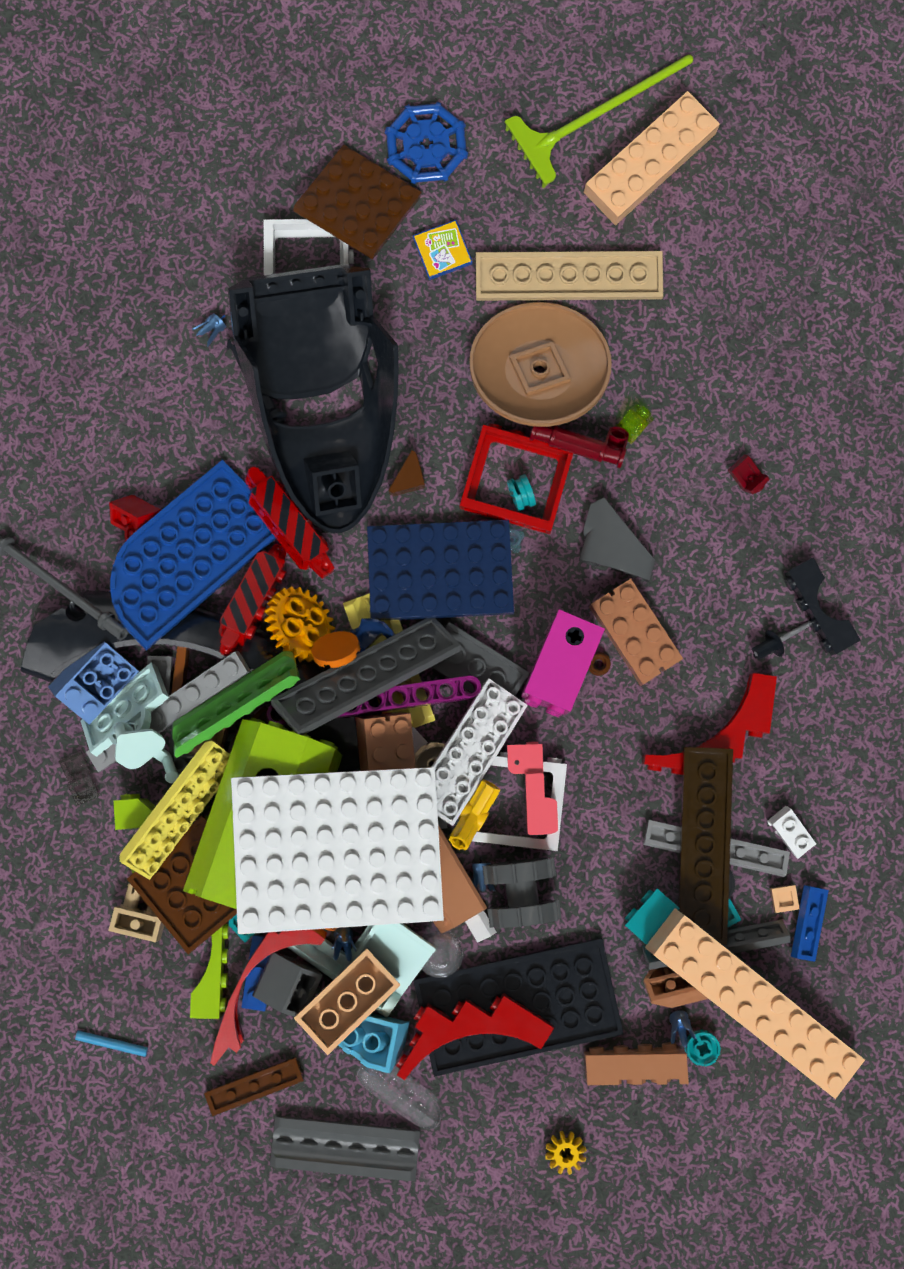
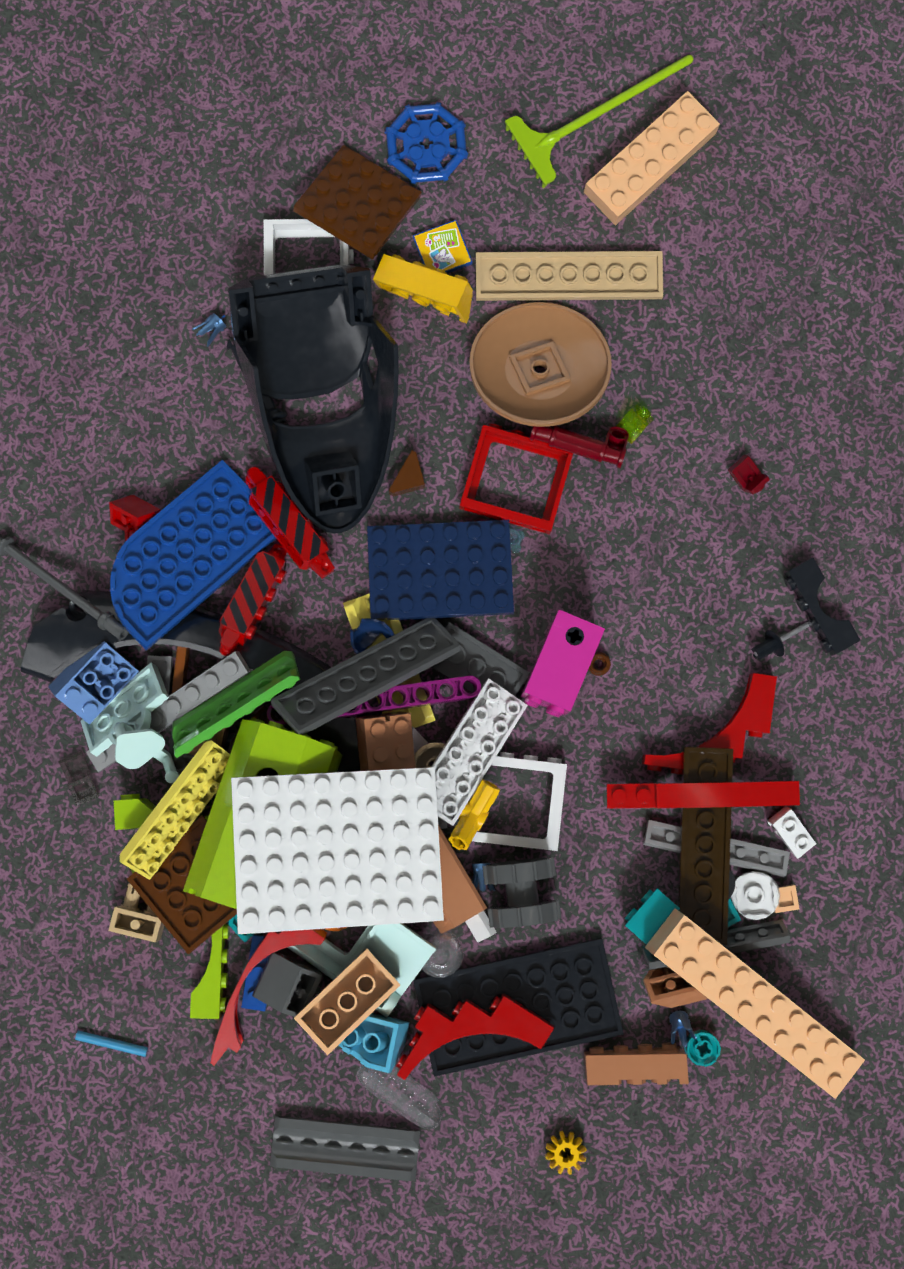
(254, 1086): reddish brown plate -> none
(297, 621): light orange gear -> none
(335, 649): orange tile -> none
(343, 938): flat silver piece -> none
(425, 285): none -> yellow wedge
(521, 492): teal wheel -> none
(540, 810): coral piece -> none
(613, 544): dark grey panel -> none
(635, 632): nougat piece -> none
(703, 794): none -> red slope
(755, 895): none -> white tile
(809, 923): blue plate -> none

